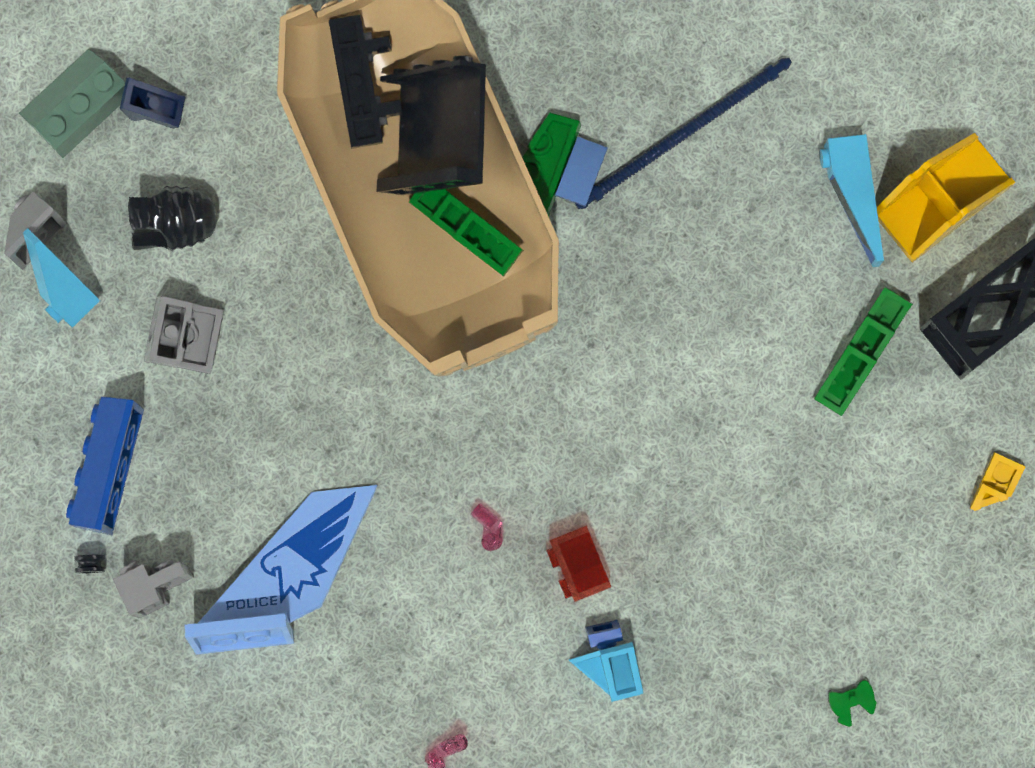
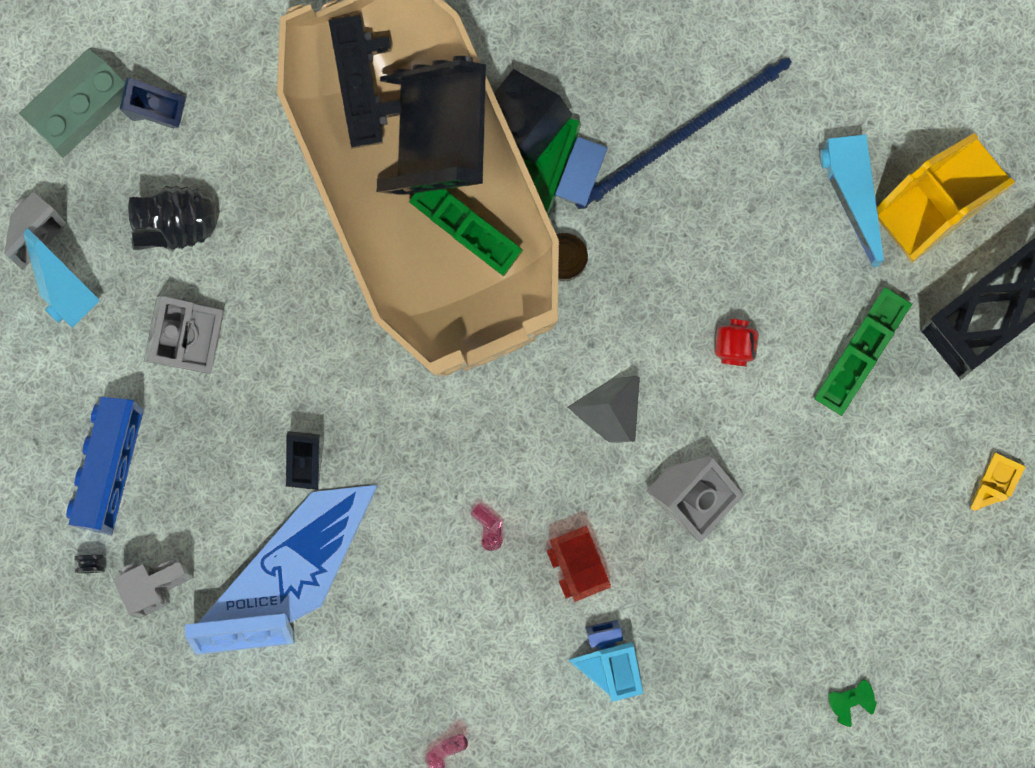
(303, 459): none -> black slope
(531, 113): none -> black brick
(572, 257): none -> dark brown plate
(611, 409): none -> dark grey slope
(696, 495): none -> light grey slope
(736, 343): none -> red head

